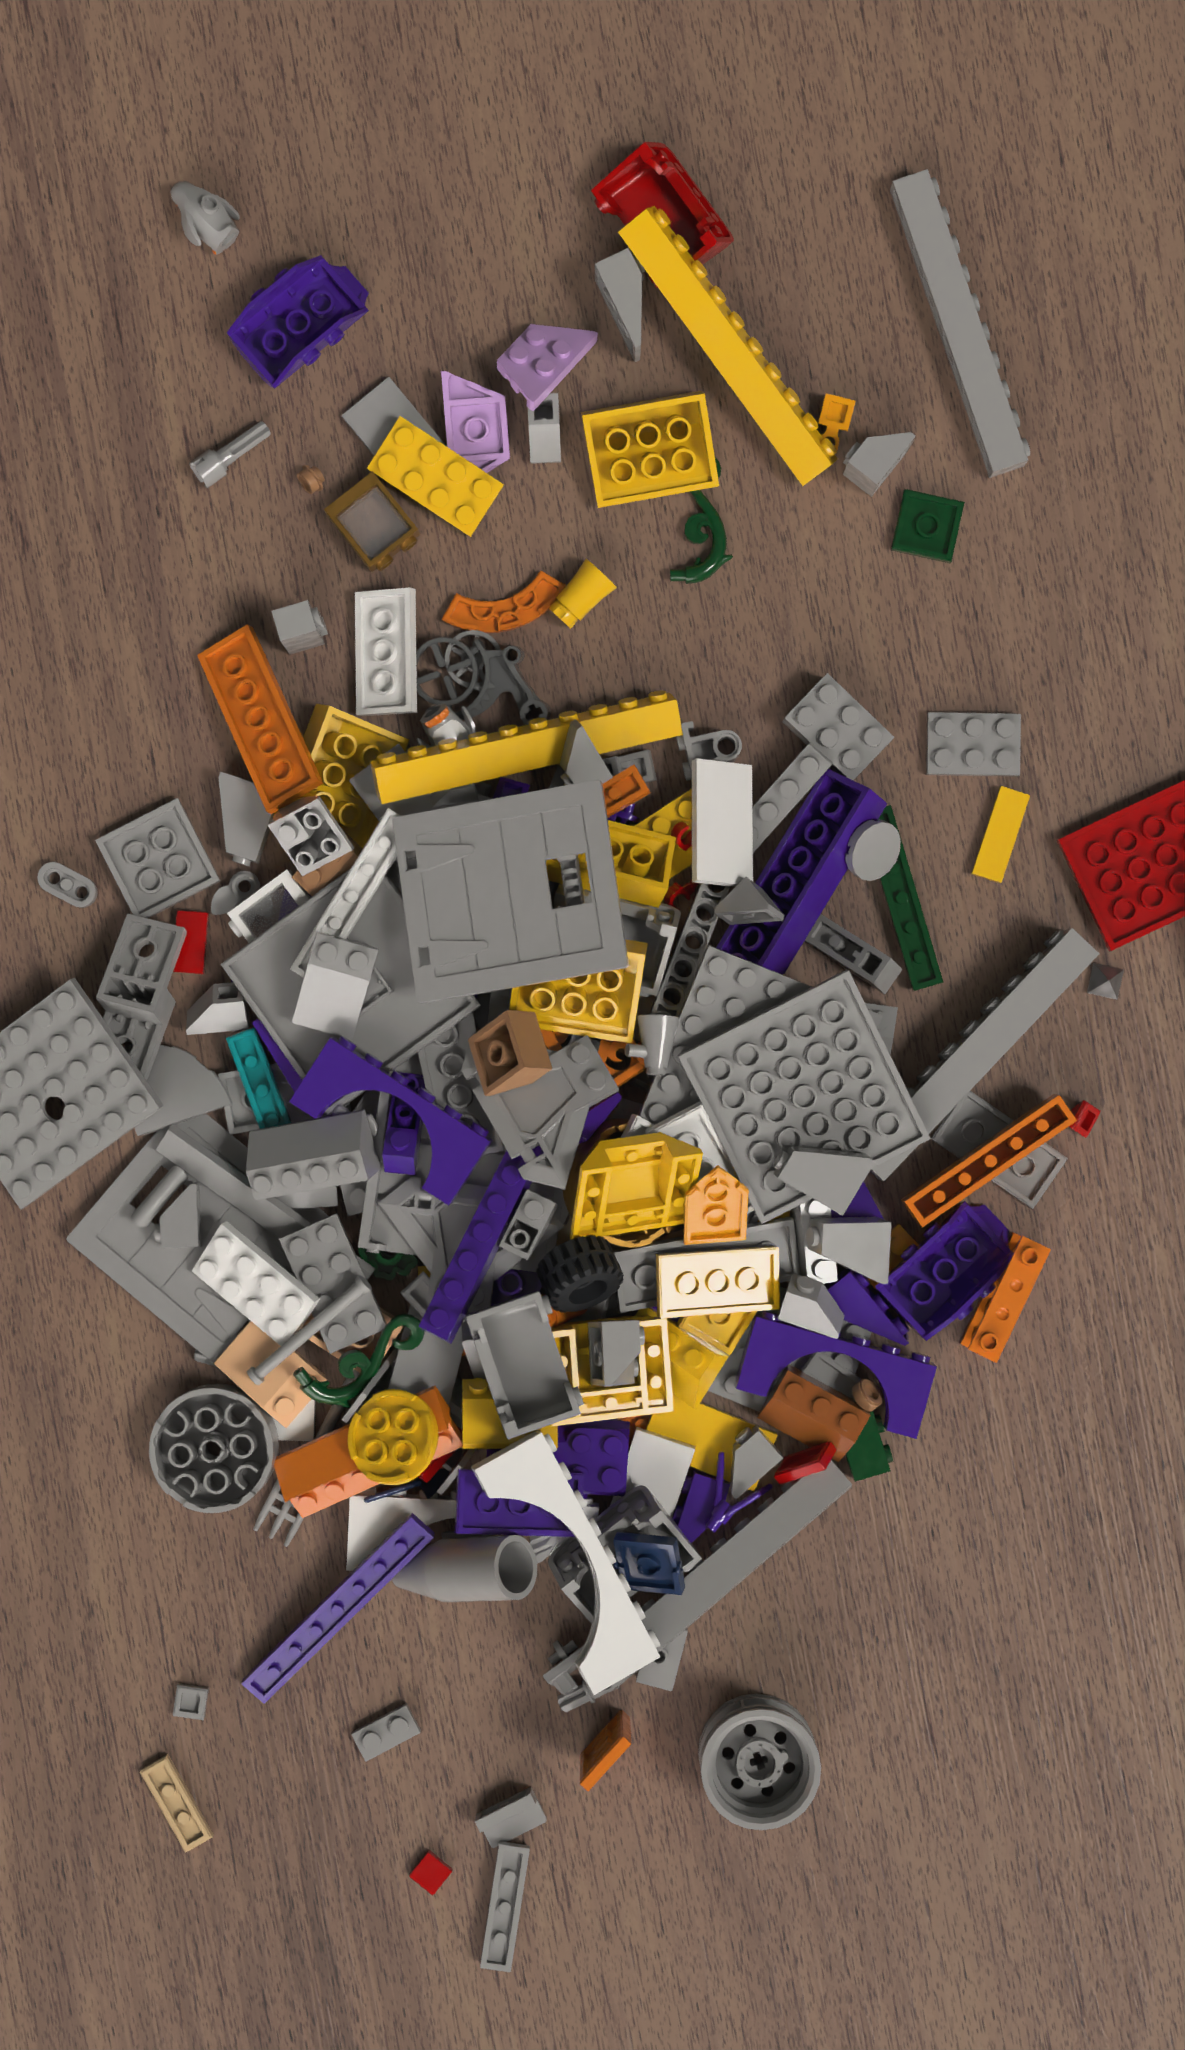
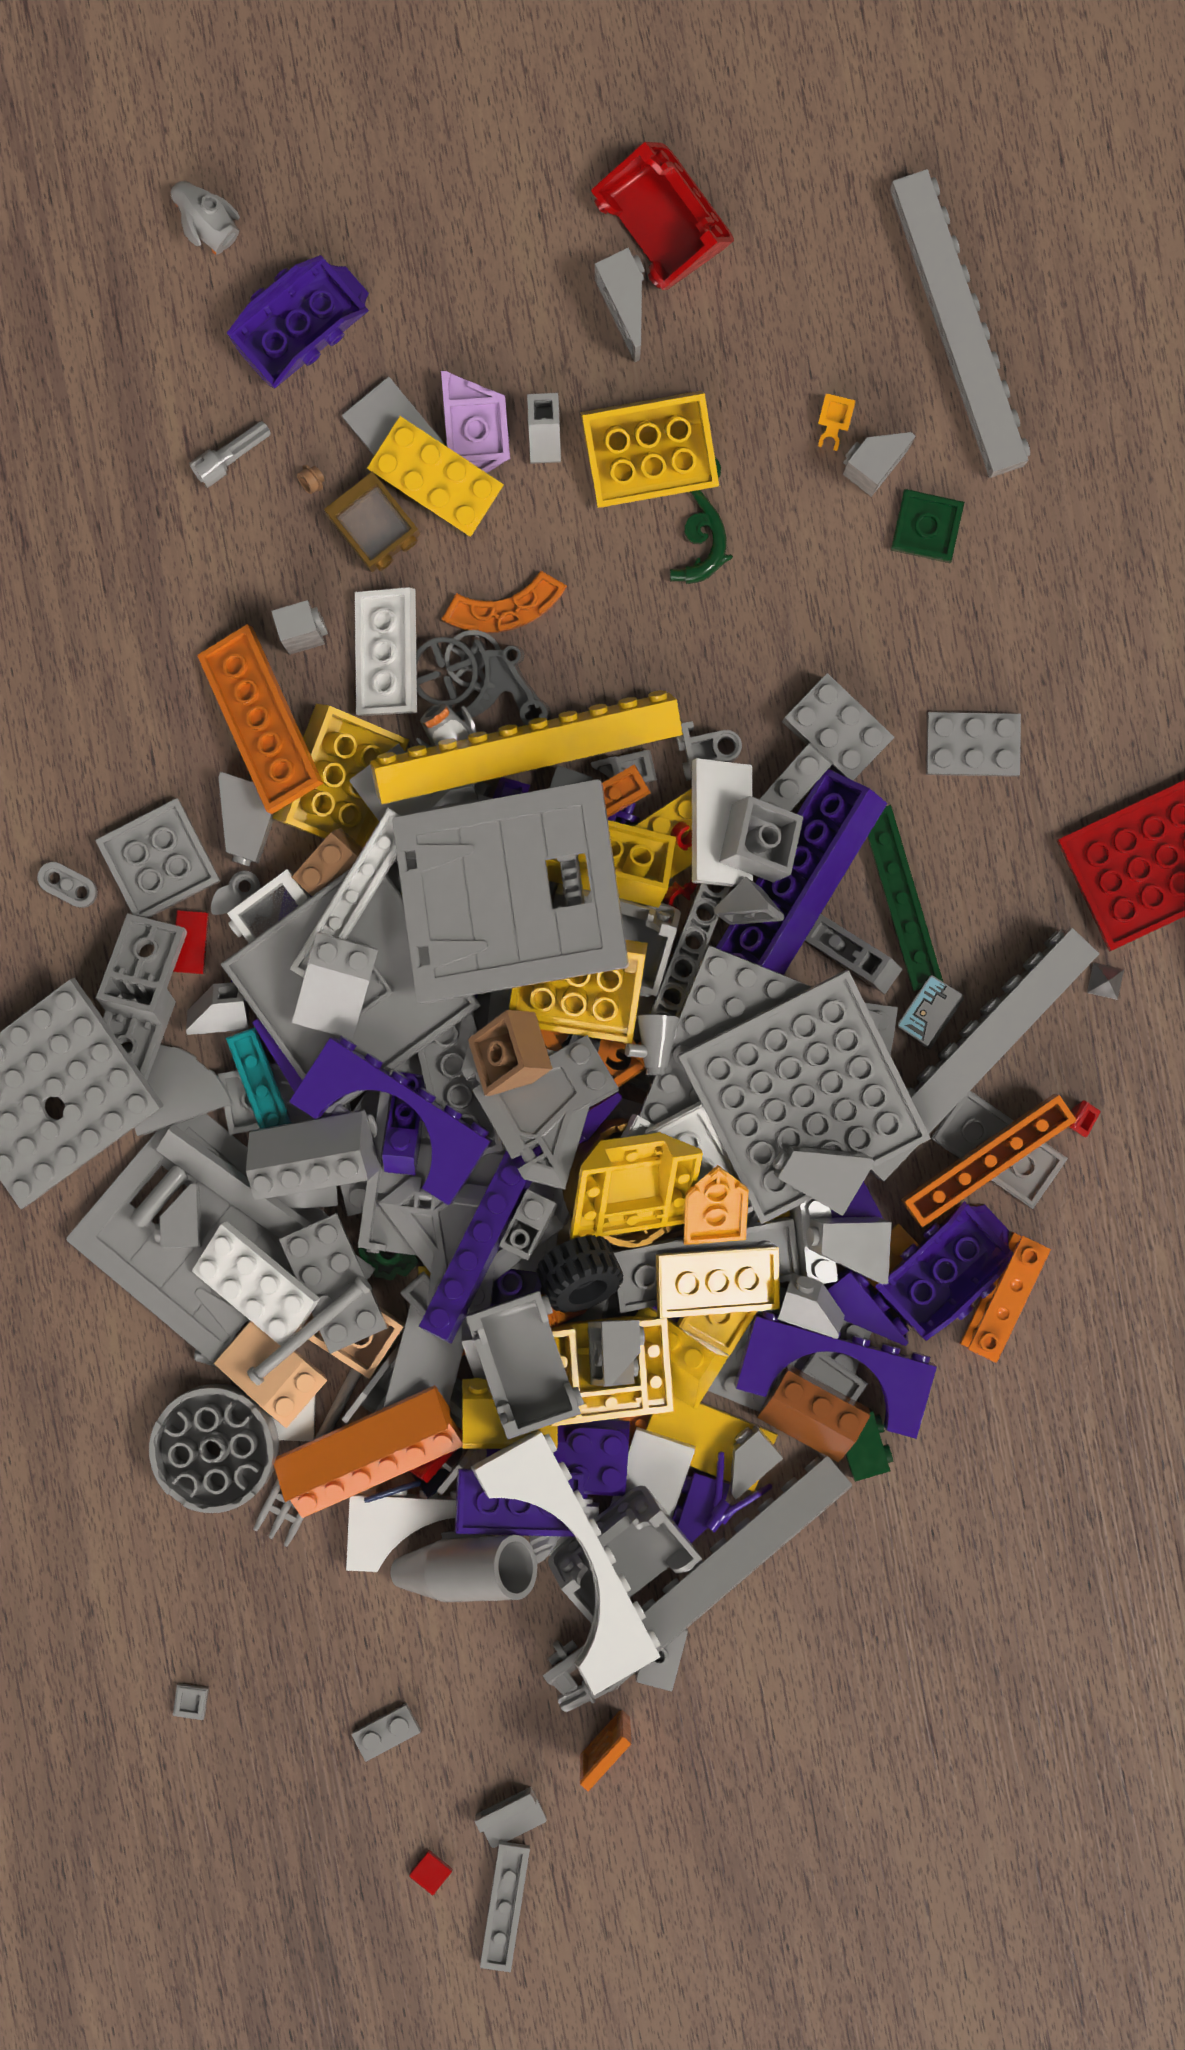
(176, 1803): tan tile -> none
(309, 834): light grey slope -> none
(338, 1608): dark purple plate -> none
(351, 1359): dark green plant -> none
(393, 1437): yellow tile -> none
(542, 359): lavender wing -> none
(581, 594): yellow plant -> none
(581, 759): light grey slope -> none
(649, 1562): dark blue plate -> none
(728, 344): yellow brick -> none
(761, 839): none -> light grey brick
(791, 1791): light grey wheel -> none
(805, 1462): red tile -> none
(867, 1394): medium nougat tile -> none
(873, 850): light grey tile -> none
(930, 1011): none -> panel
(1000, 834): yellow tile -> none

